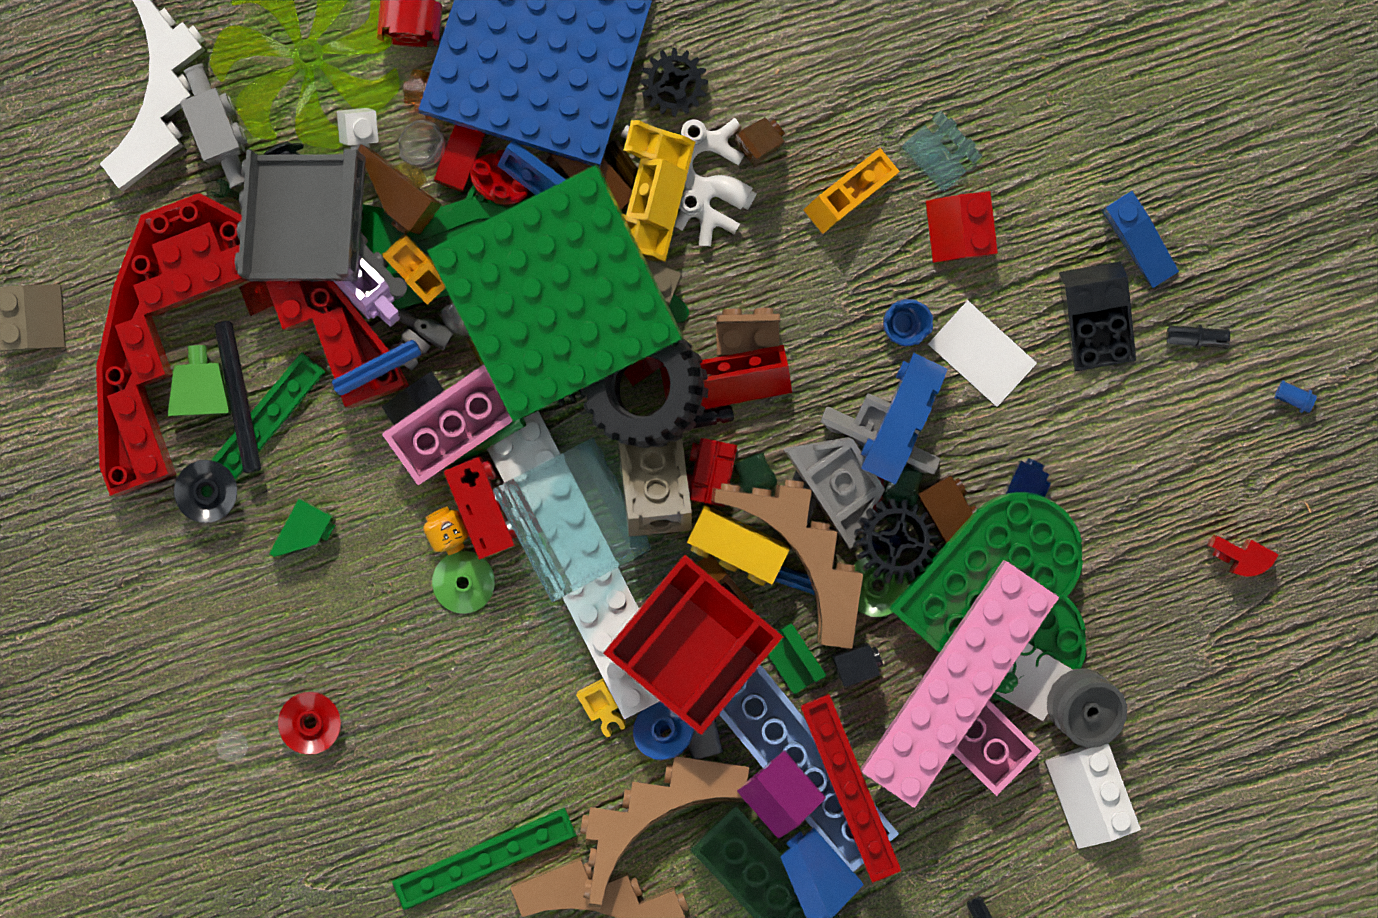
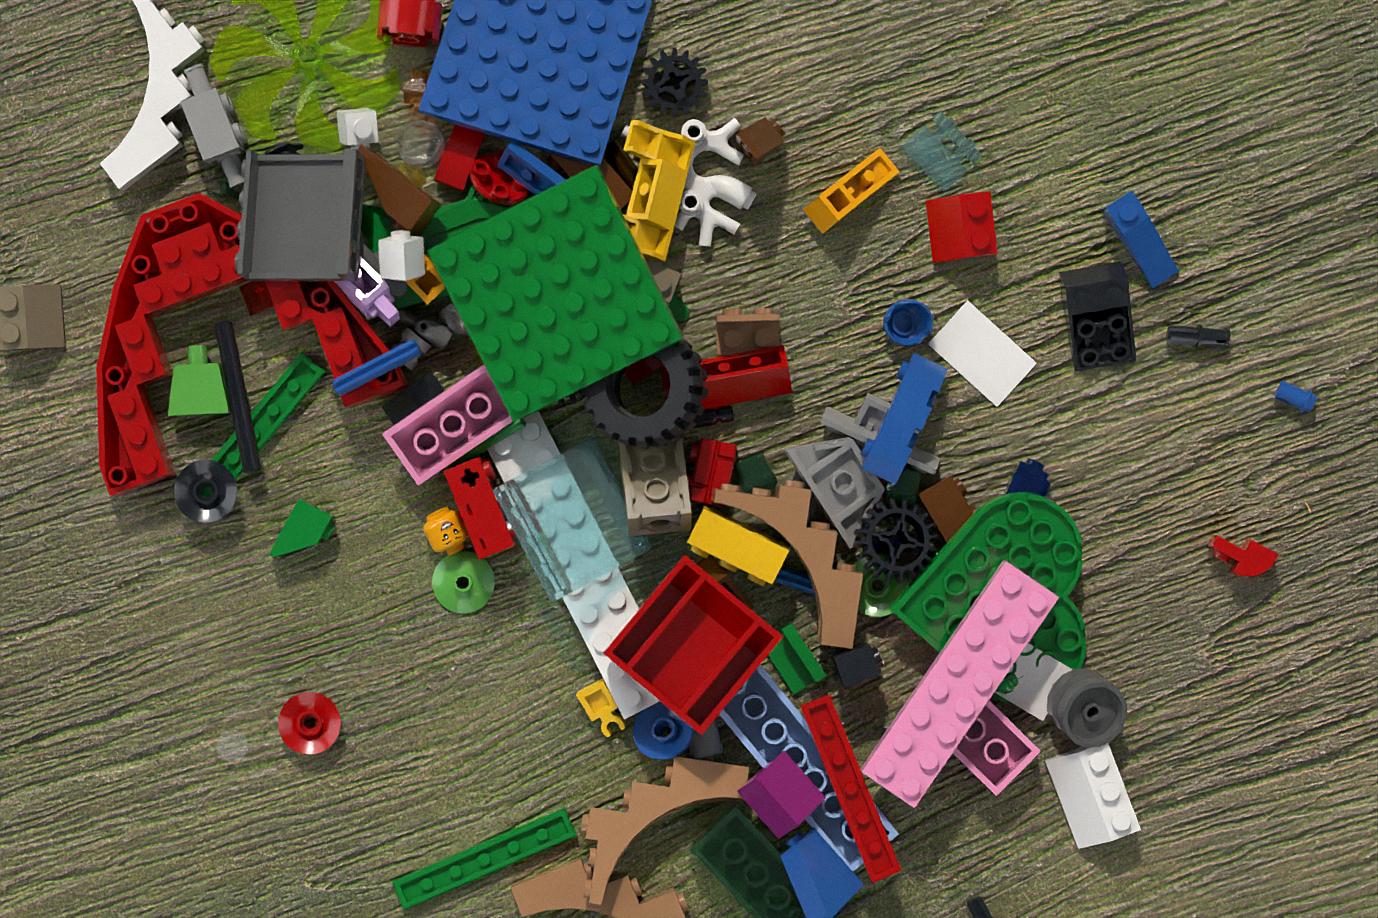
(401, 256): none -> white brick

